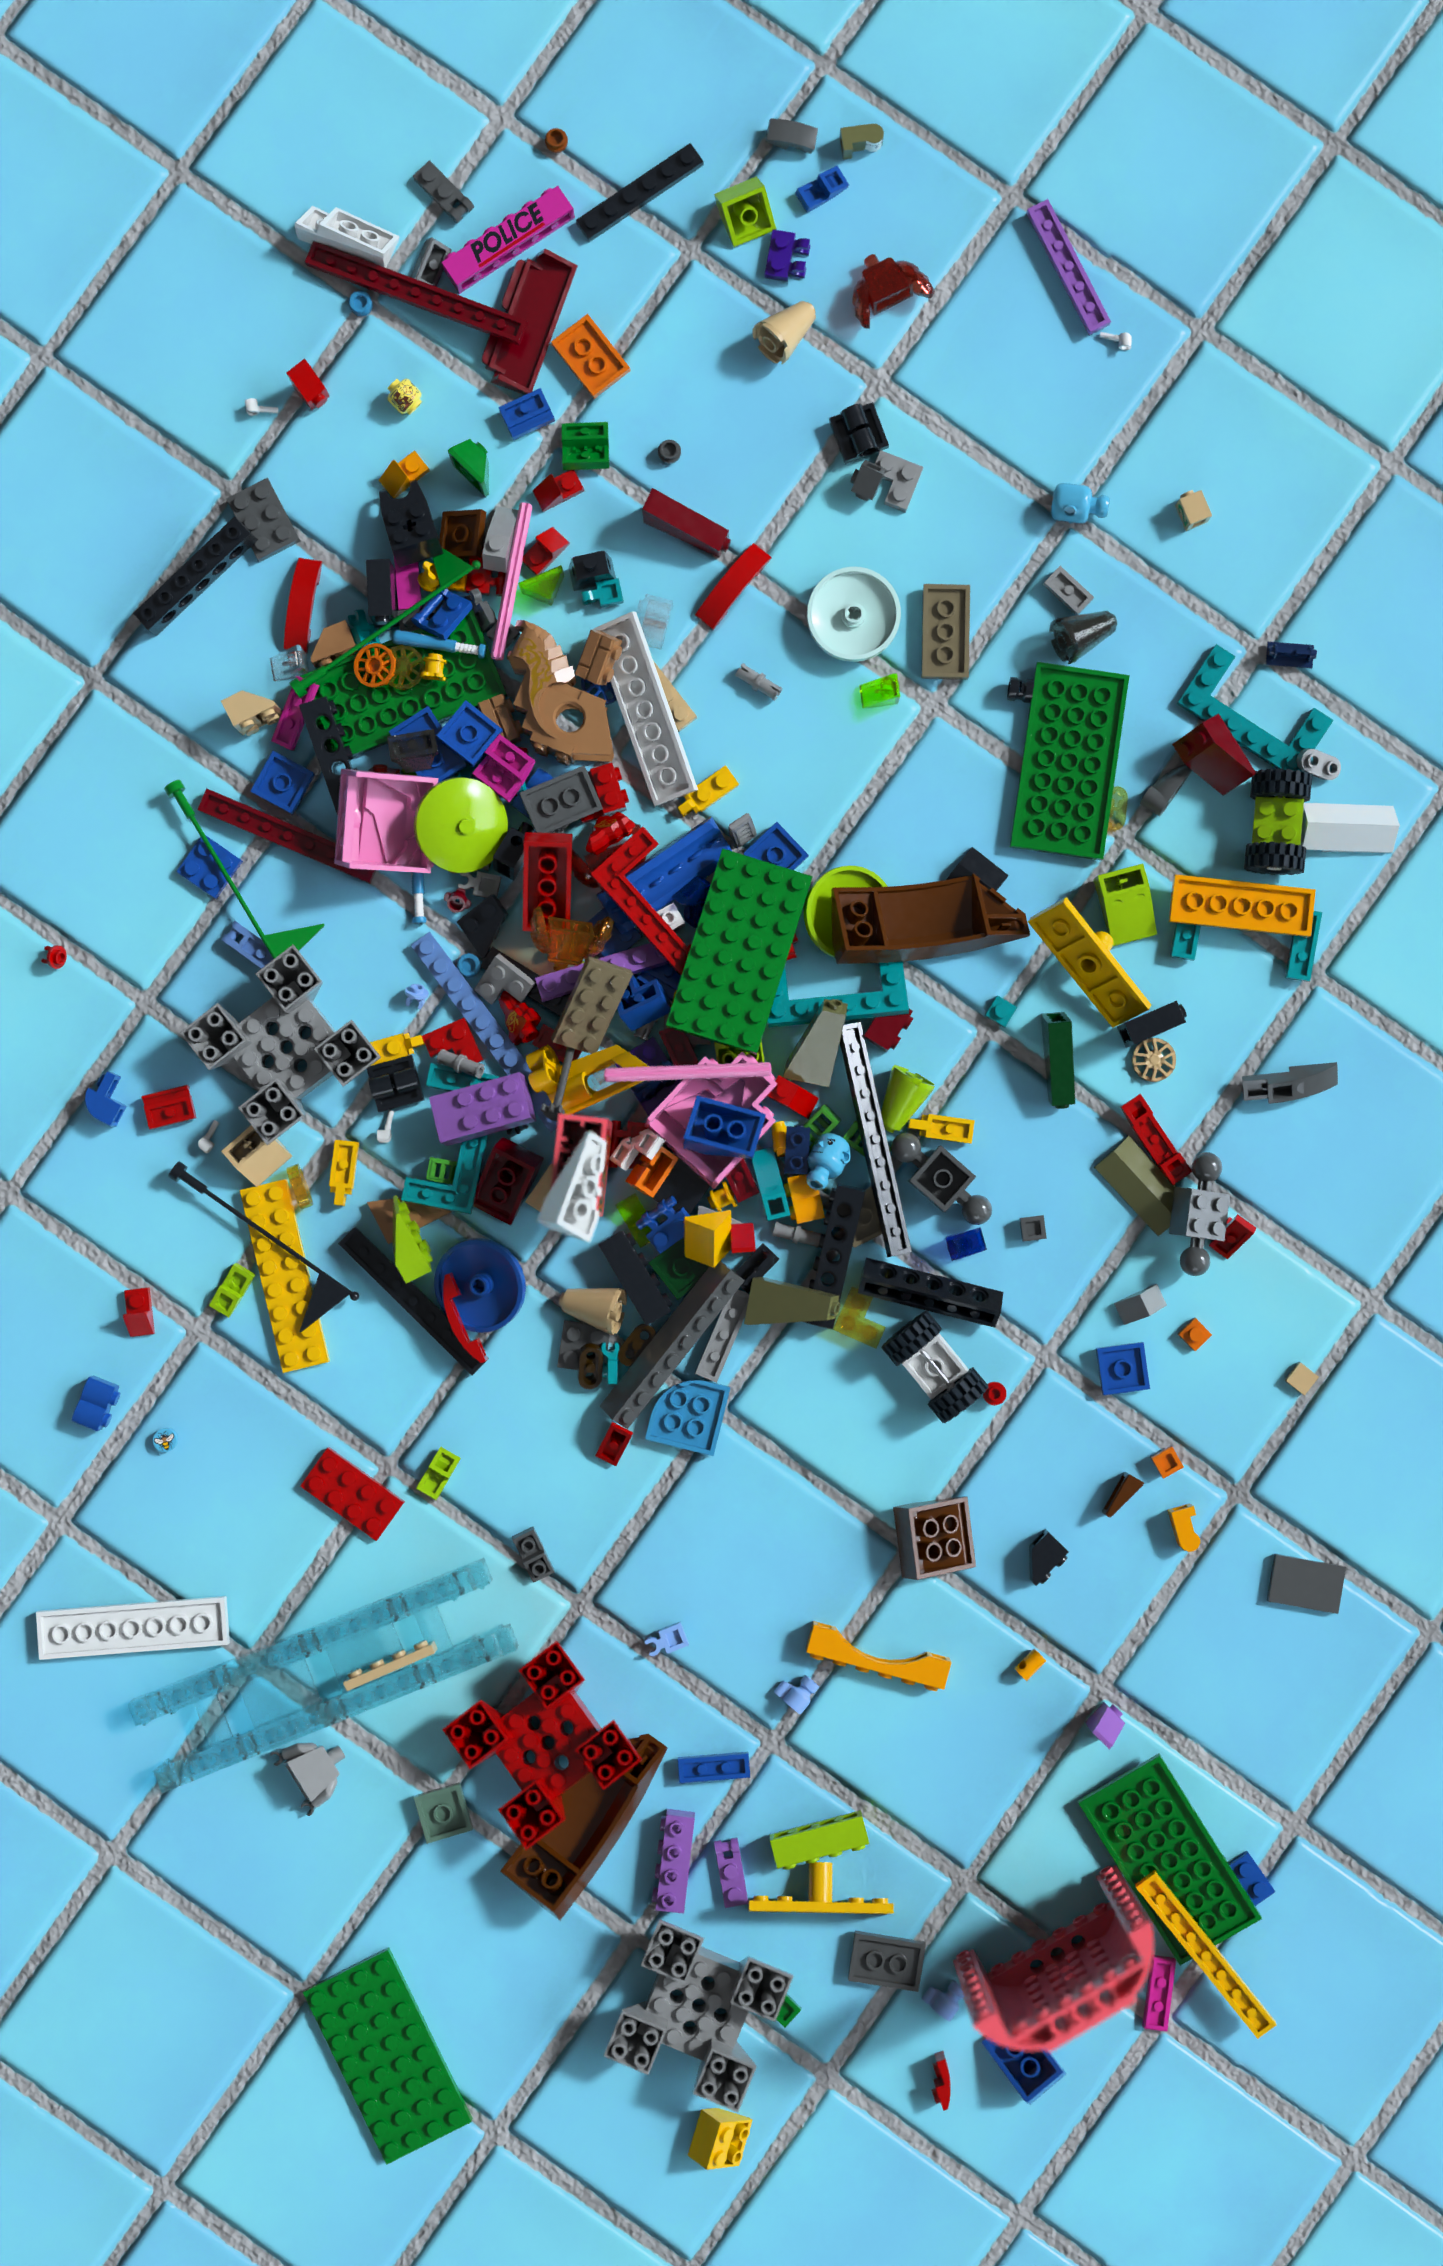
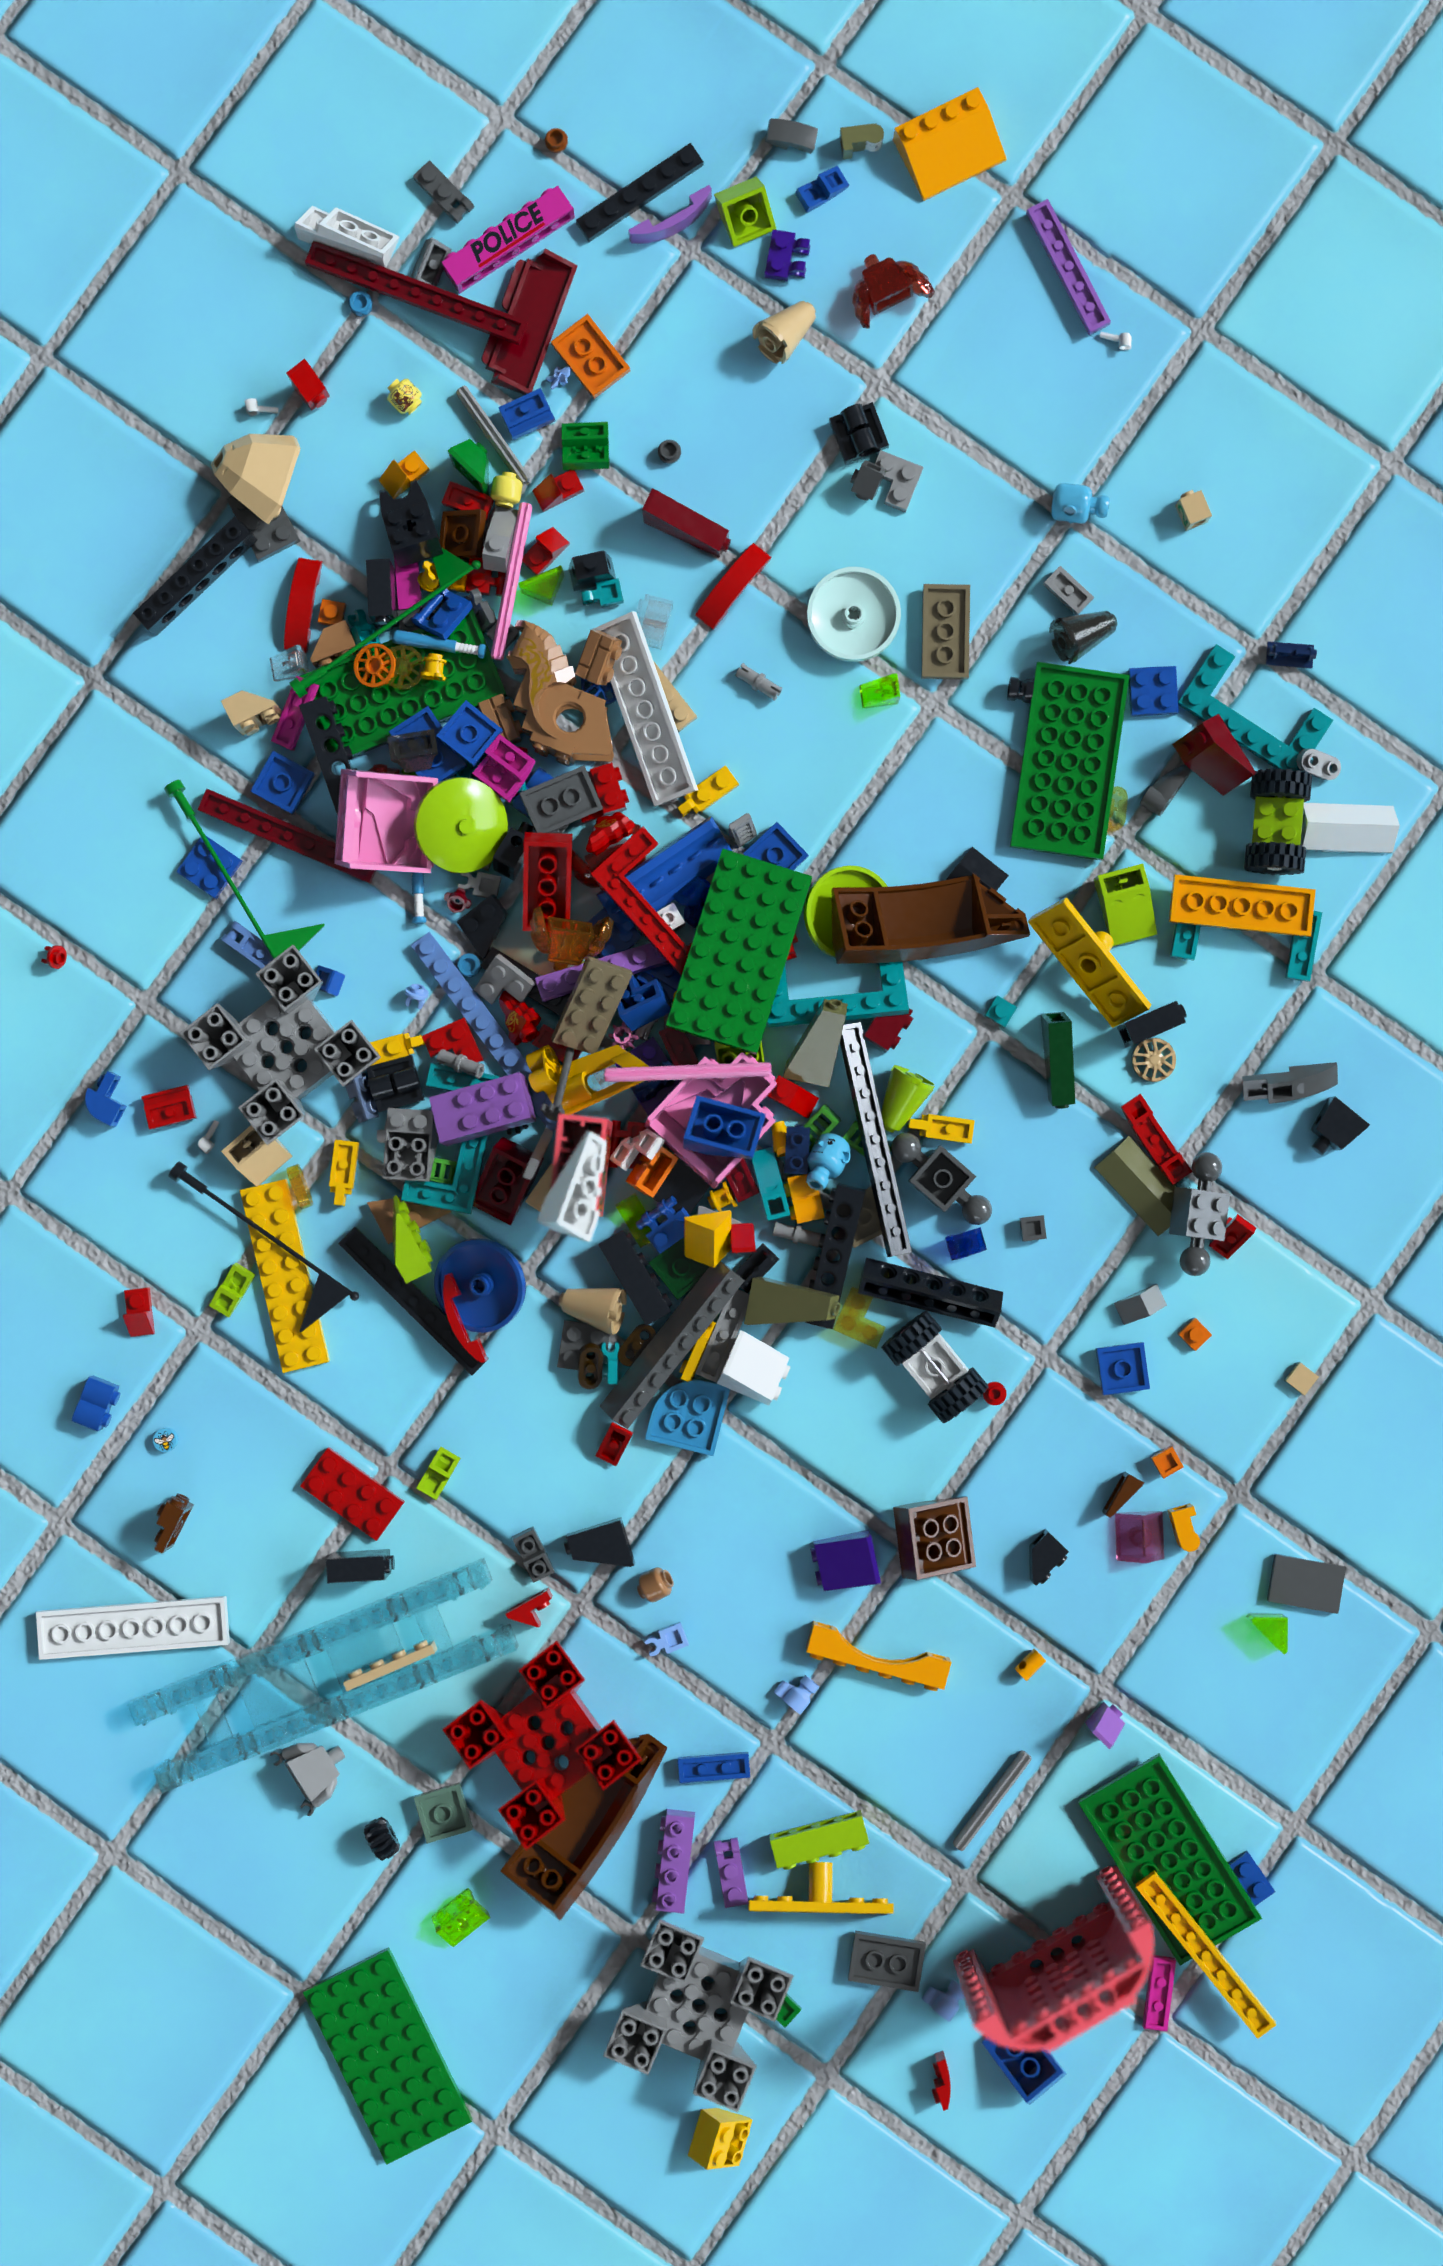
(171, 1517): none -> reddish brown plate
(258, 471): none -> tan brick
(331, 612): none -> orange plate
(331, 980): none -> blue slope
(359, 1566): none -> black brick
(365, 1107): none -> sand blue hinge
(381, 1838): none -> black gear
(409, 1144): none -> light grey slope
(459, 1918): none -> clear neon green bracket
(464, 498): none -> red plate
(492, 434): none -> light grey axle
(506, 490): none -> light yellow head
(525, 1612): none -> red slope
(538, 1154): none -> white tile
(560, 375): none -> light blue plant
(601, 1544): none -> black slope
(619, 1031): none -> bright pink gear
(647, 233): none -> medium lavender slope
(655, 1584): none -> medium nougat head
(690, 1366): none -> yellow hinge
(754, 1369): none -> white slope
(846, 1561): none -> dark purple slope
(949, 144): none -> light orange slope
(992, 1800): none -> light grey axle
(1139, 1536): none -> clear pink slope
(1153, 691): none -> blue plate
(1273, 1627): none -> clear neon green slope
(1336, 1126): none -> black torso

